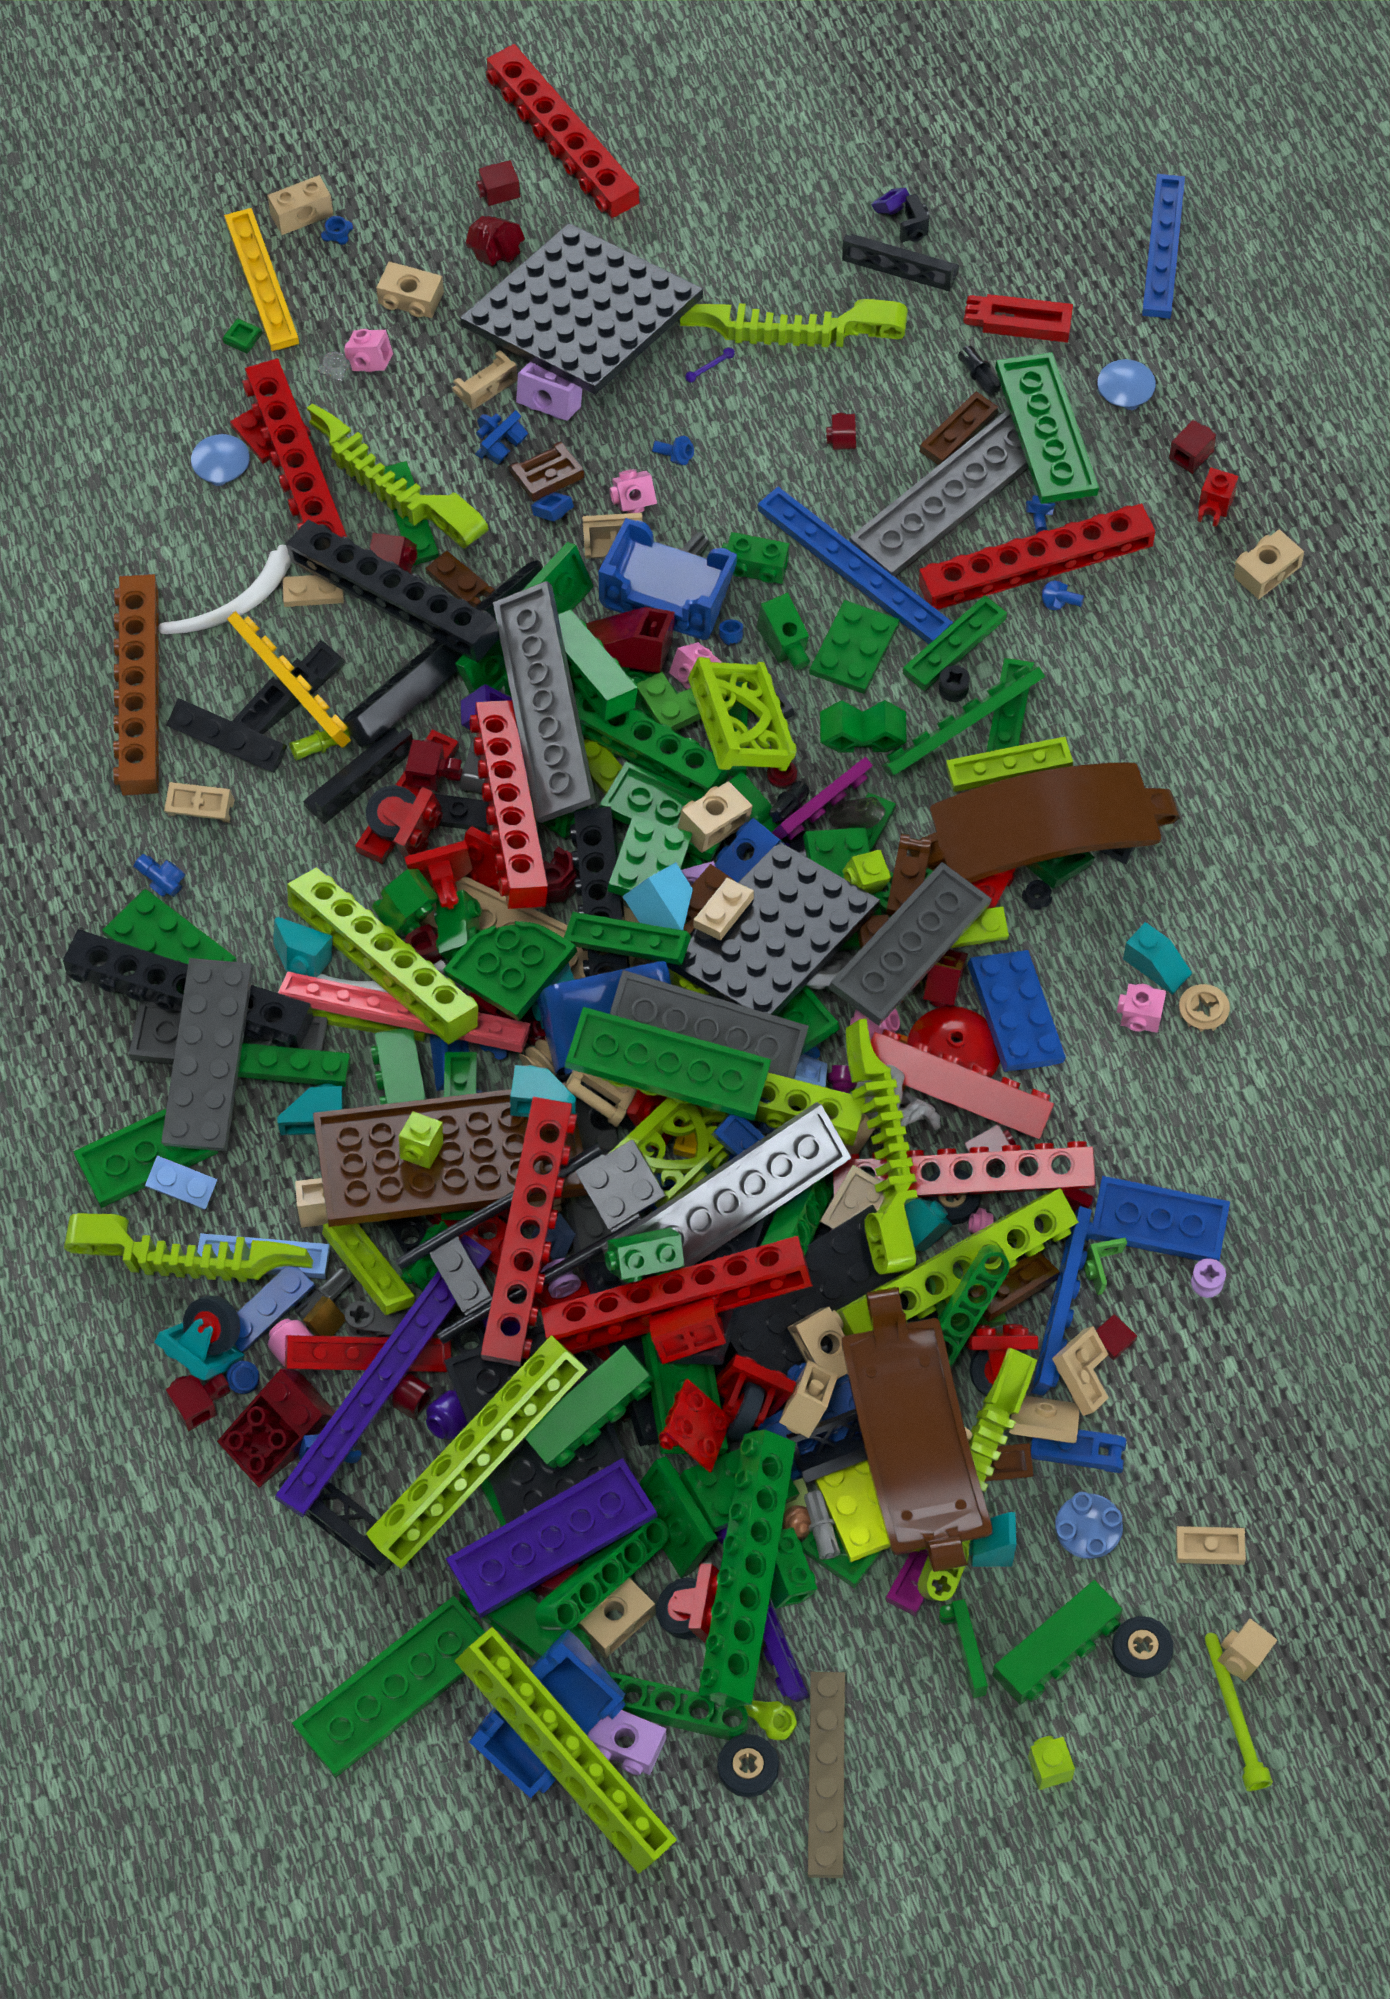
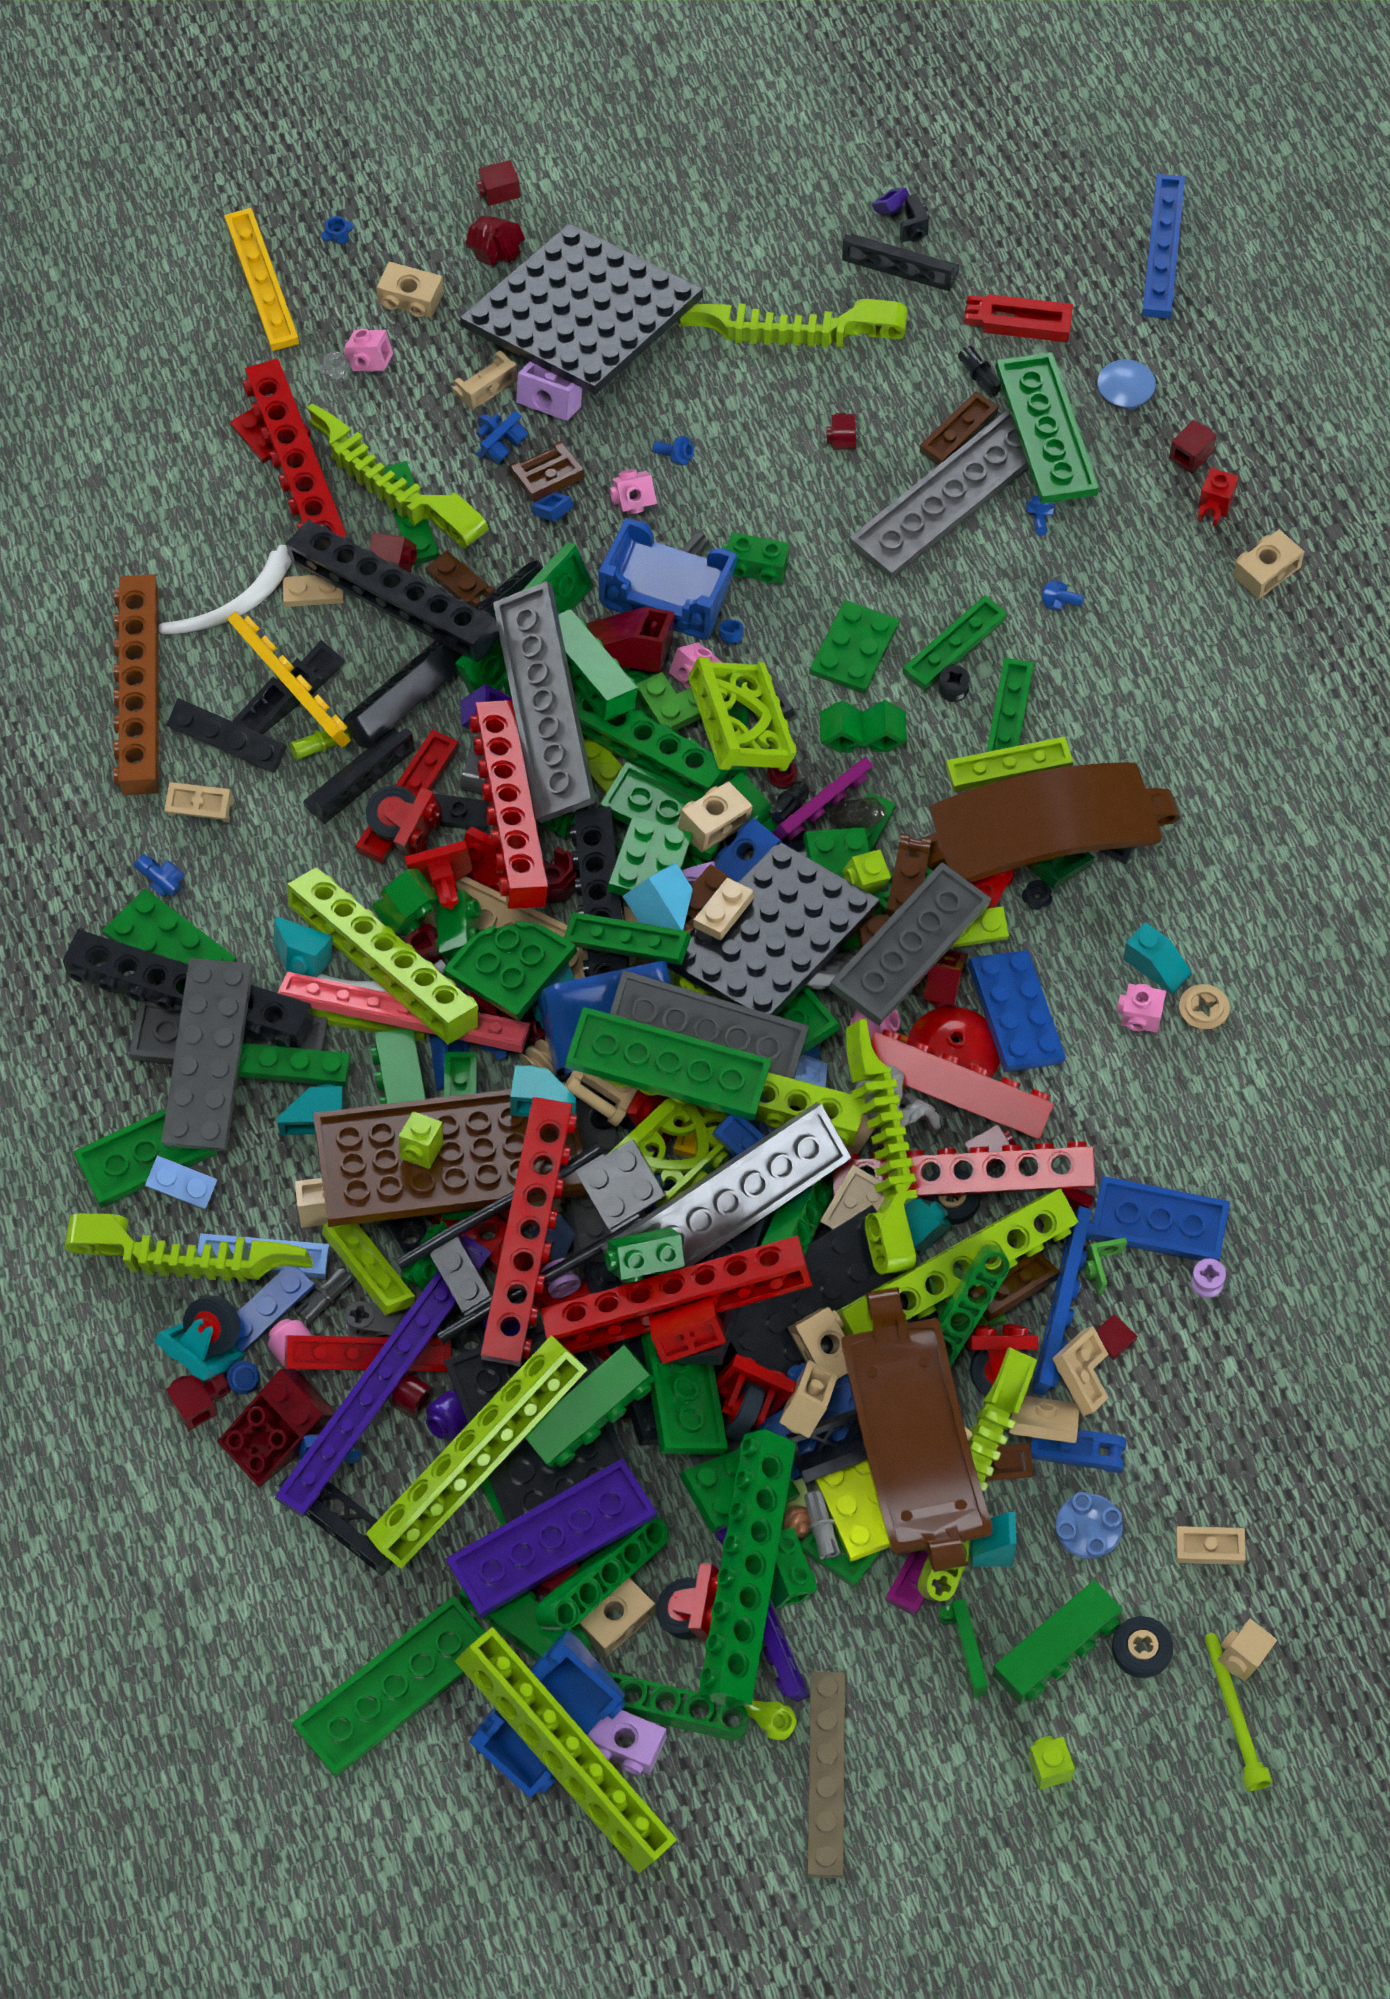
(220, 459): medium blue dish -> none
(242, 335): green tile -> none
(300, 205): tan brick -> none
(324, 1318): pearl gold tile -> none
(428, 764): dark red brick -> none
(562, 131): red brick -> none
(601, 532): tan hinge -> none
(688, 1530): green plate -> none
(695, 1425): red hinge -> none
(727, 353): dark purple hinge -> none
(765, 1765): black bush -> none
(784, 631): green torso -> none
(841, 1078): magenta plate -> none
(853, 565): blue plate -> none
(951, 726): green plate -> none
(979, 1220): bright pink plate -> none
(1107, 543): red brick -> none

